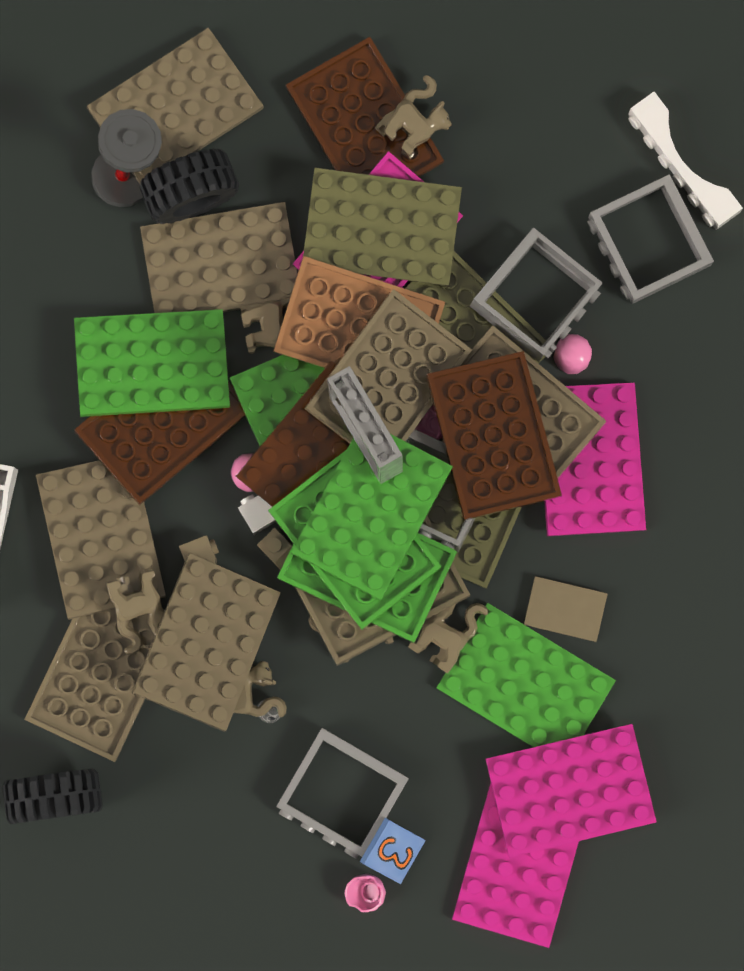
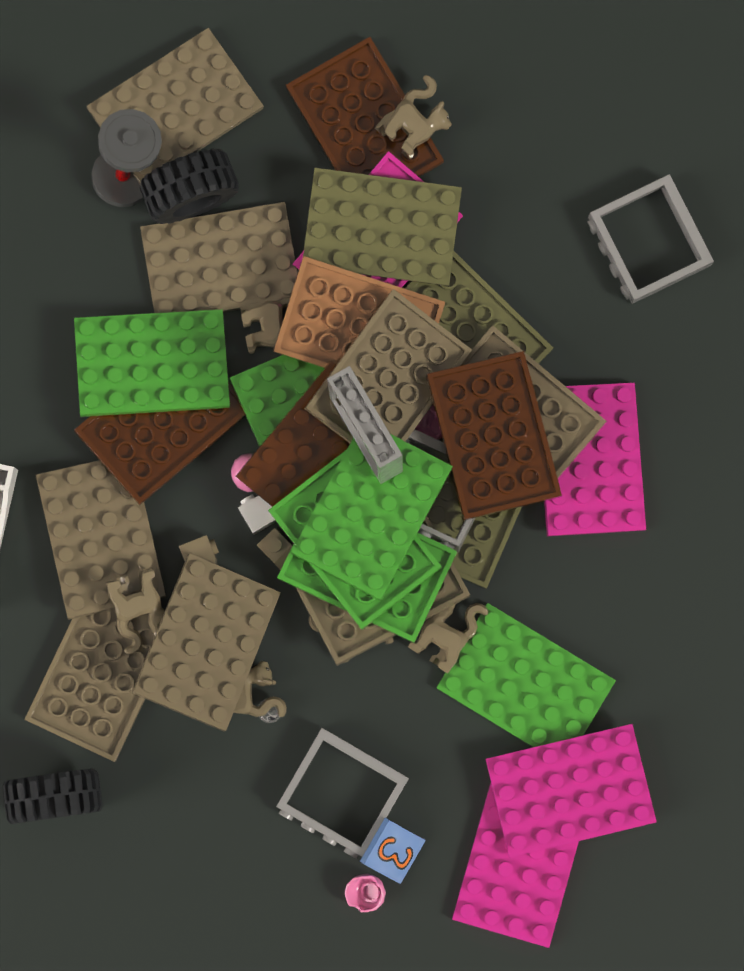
(560, 260): light grey window -> none
(565, 609): dark tan tile -> none
(572, 354): bright pink hair -> none
(714, 201): white arch -> none

